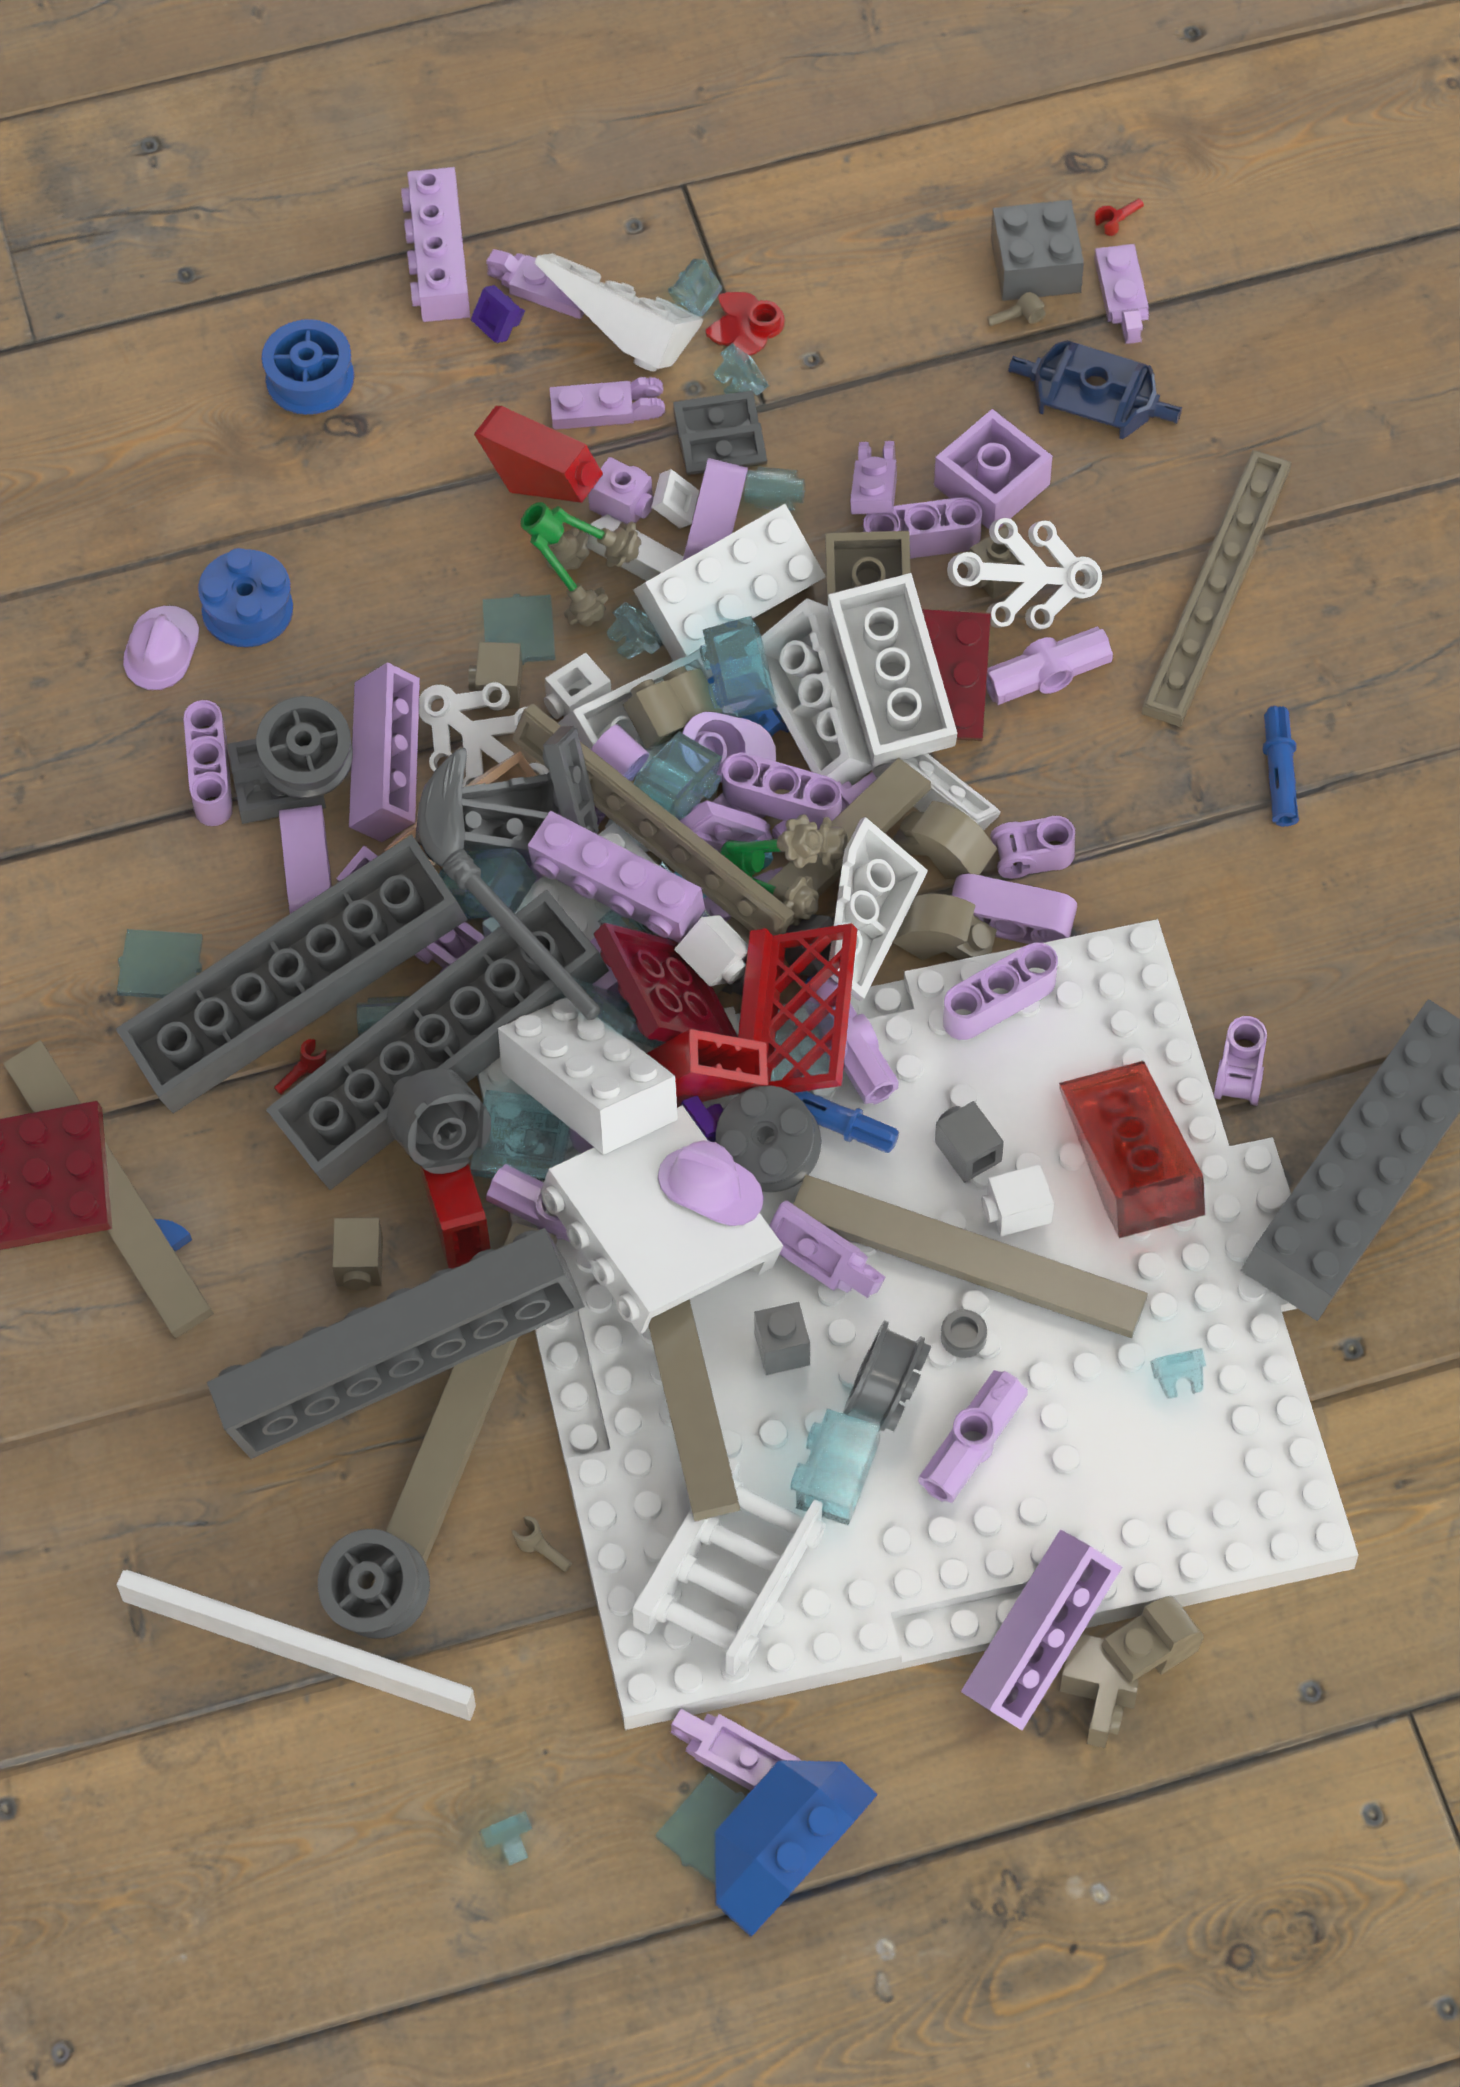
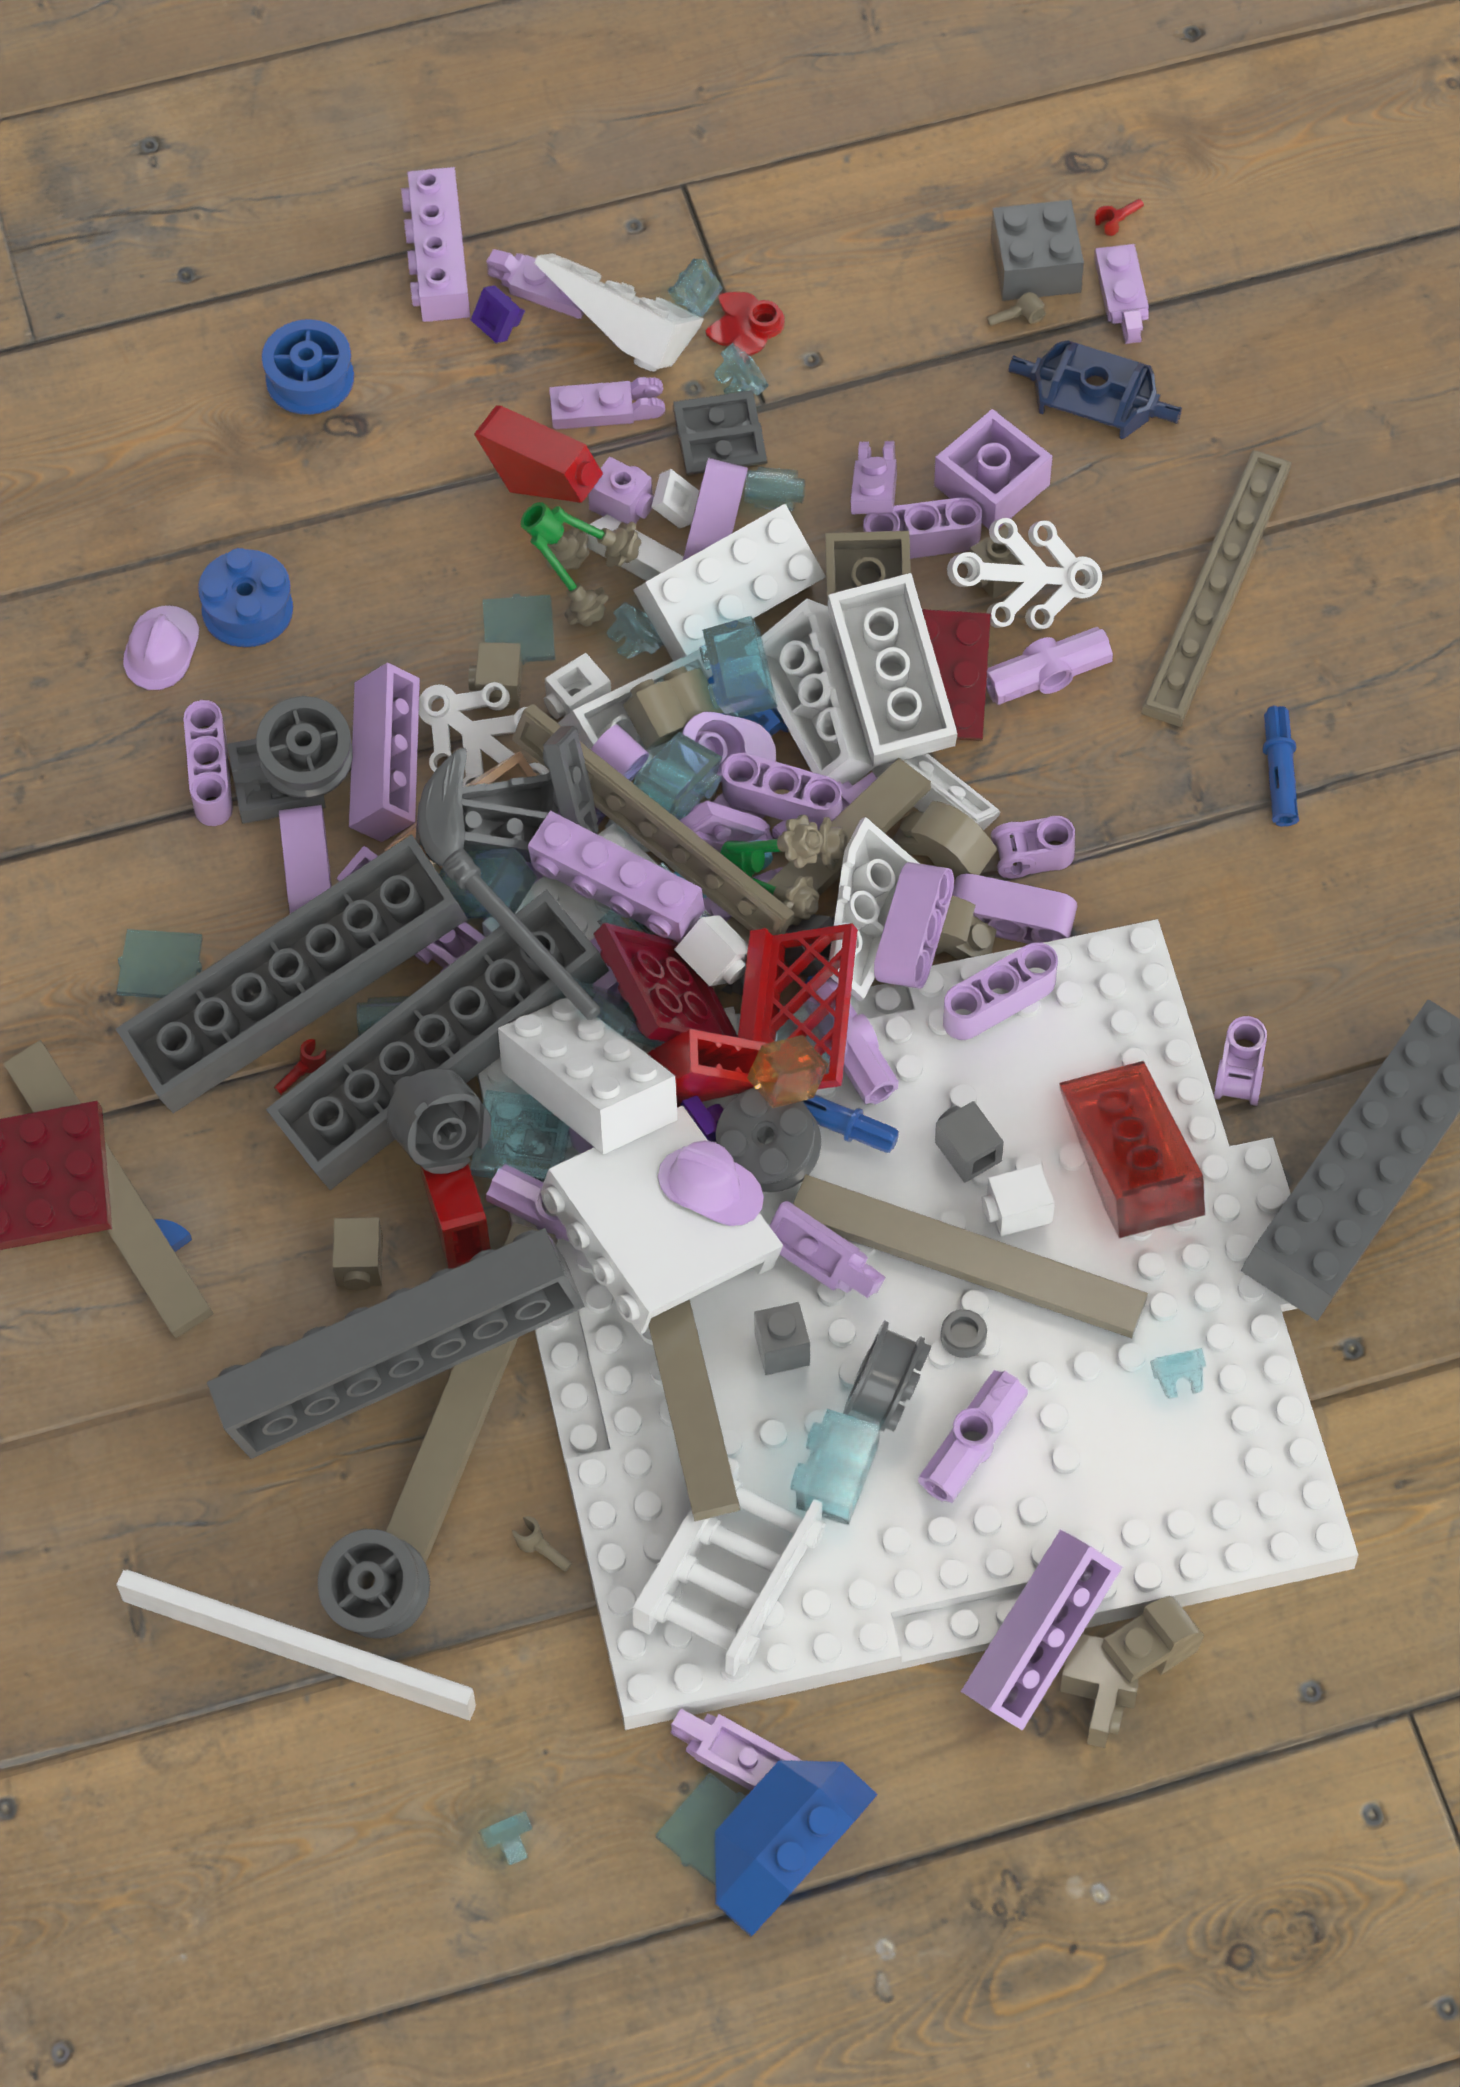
(787, 1071): none -> clear orange brick
(914, 925): none -> lavender beam

